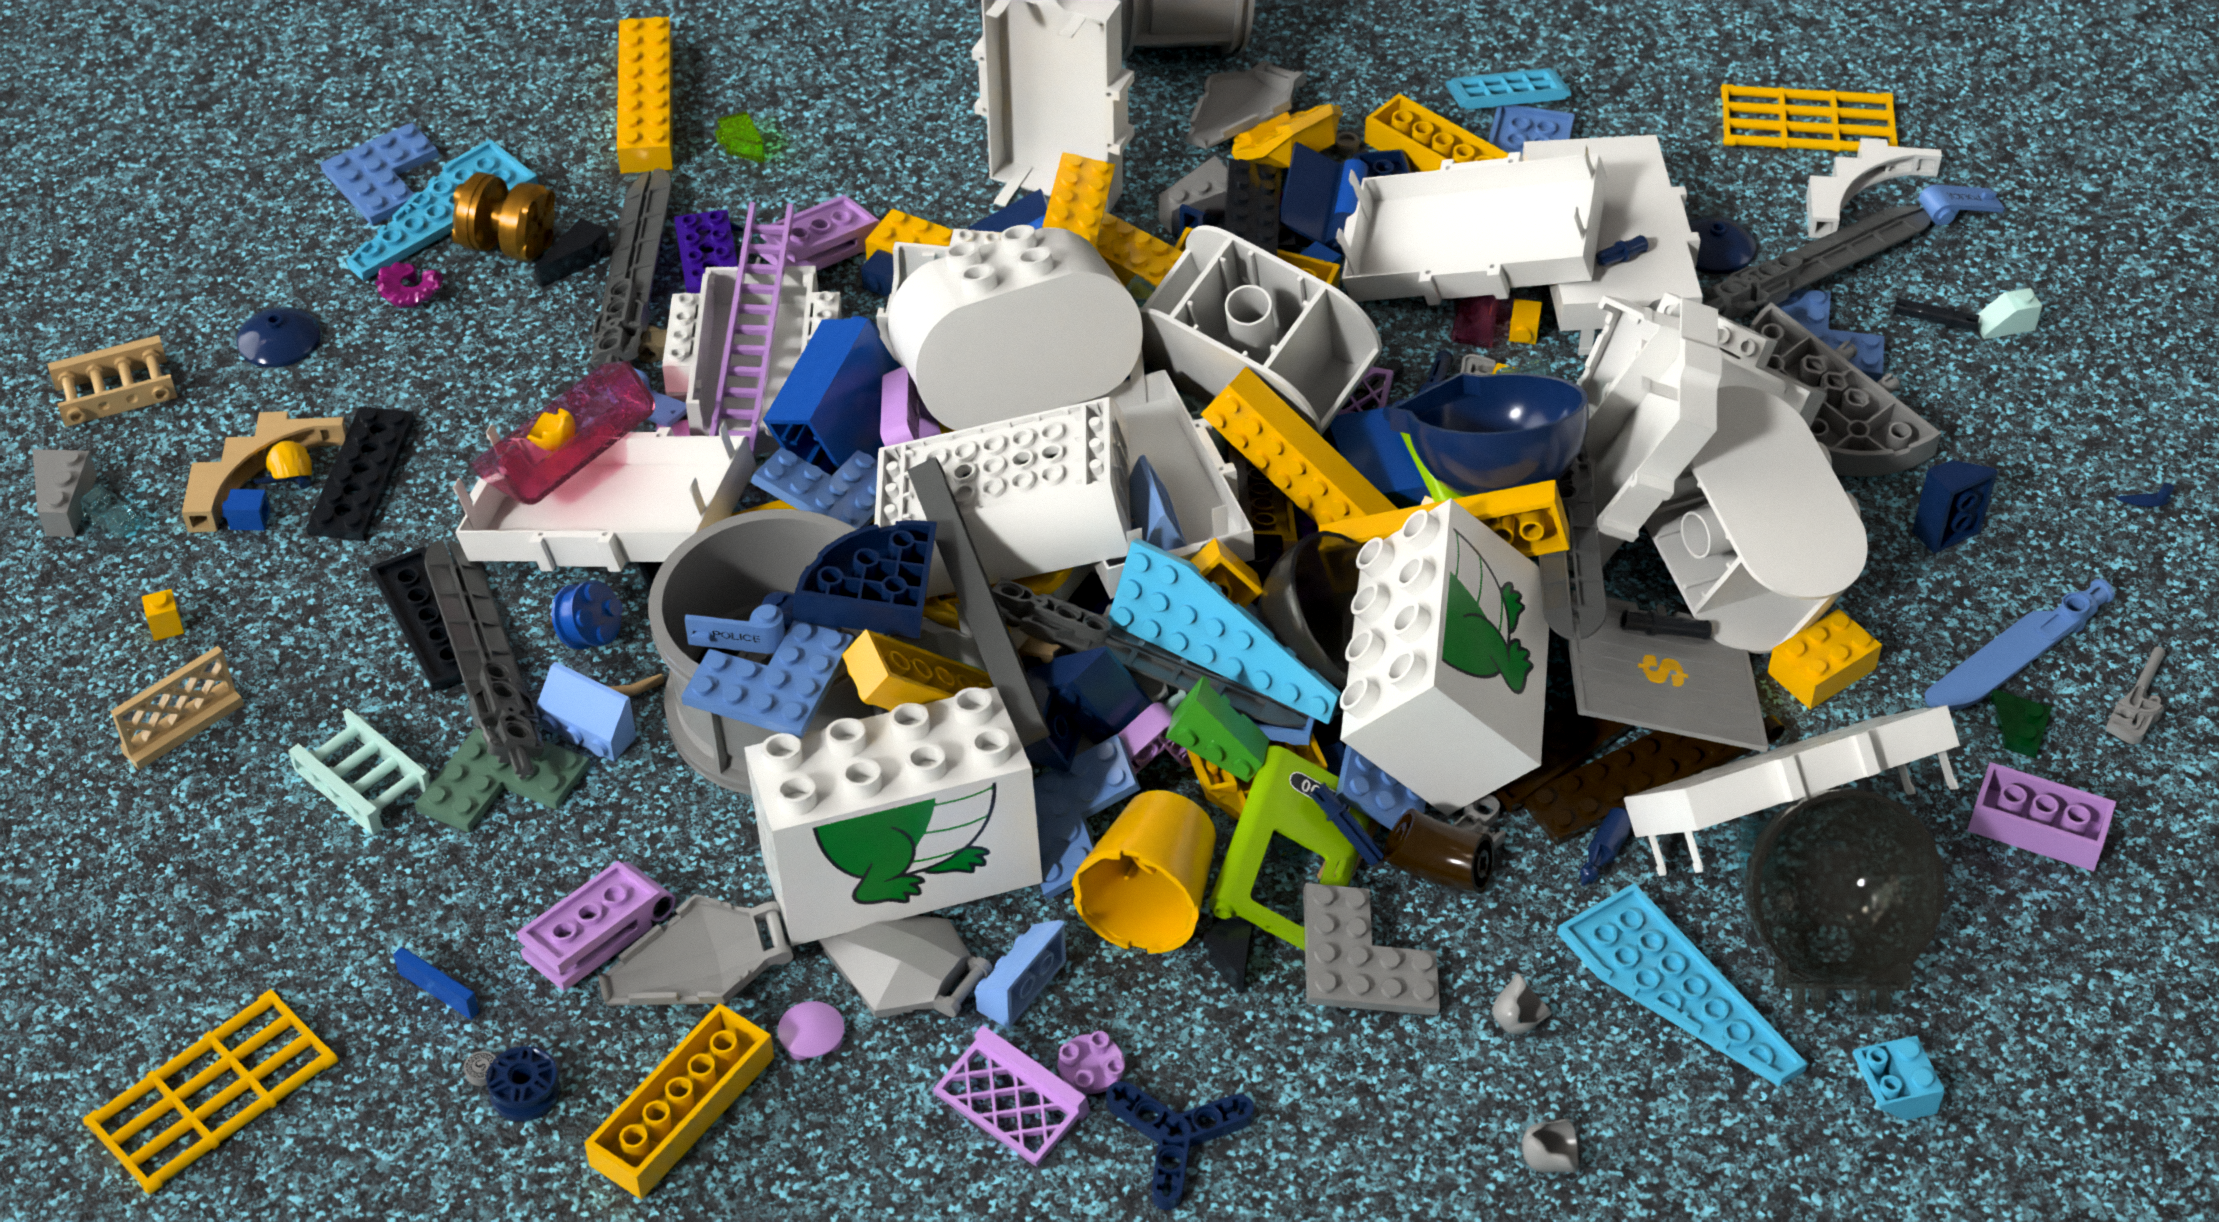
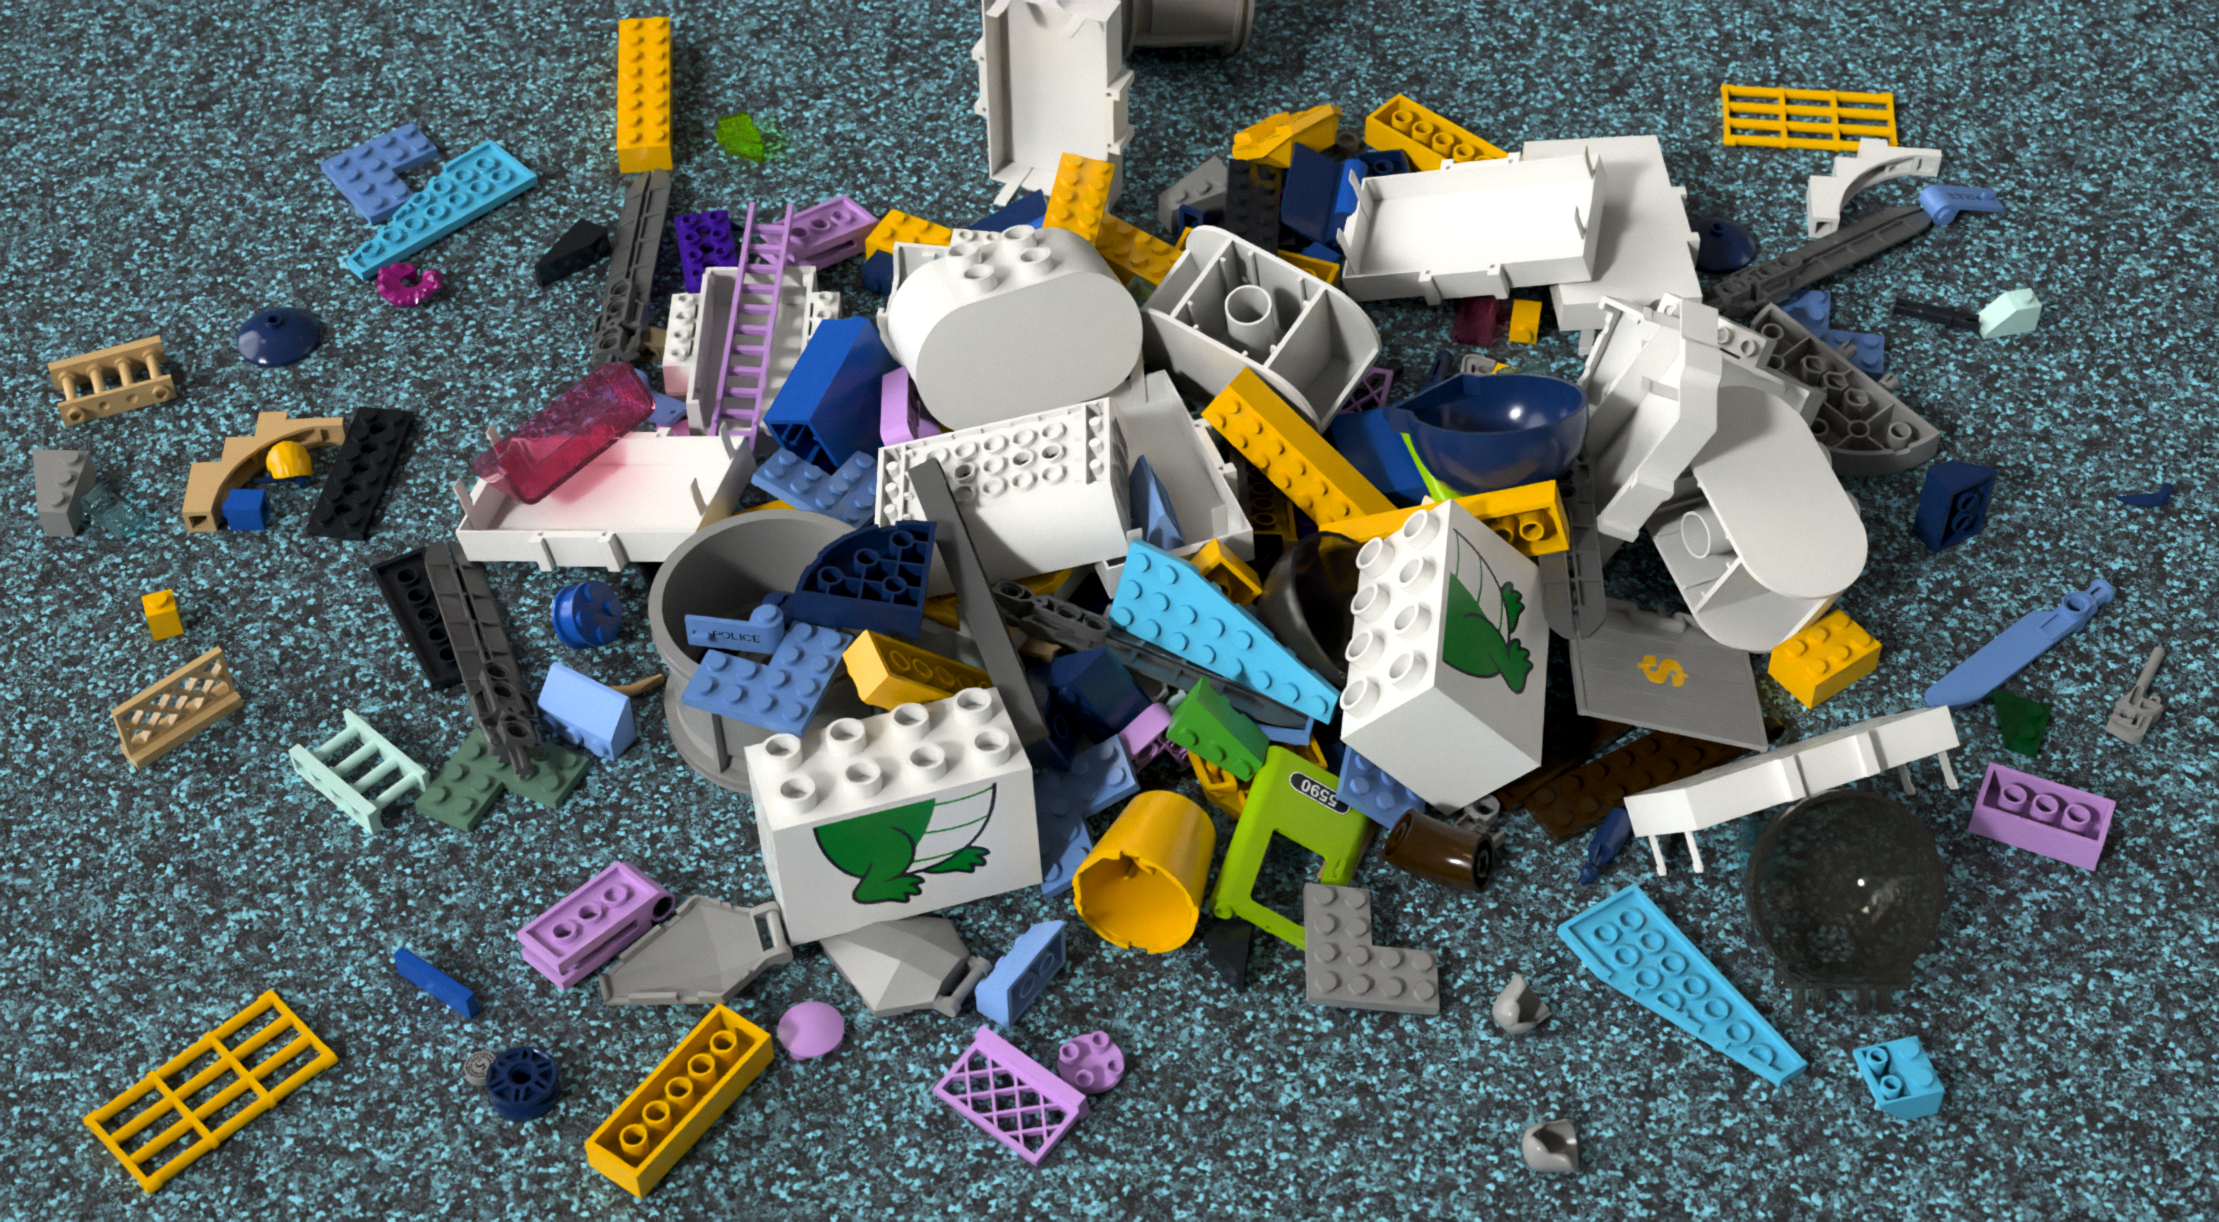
(490, 213): pearl gold piece -> none
(552, 430): yellow hair -> none
(1178, 1145): dark blue piece -> none
(1241, 101): light grey windscreen -> none
(1347, 824): dark blue axle -> none
(1508, 88): medium azure piece -> none
(1520, 124): medium blue plate -> none
(1622, 251): dark blue axle -> none
(1654, 623): black pin -> none

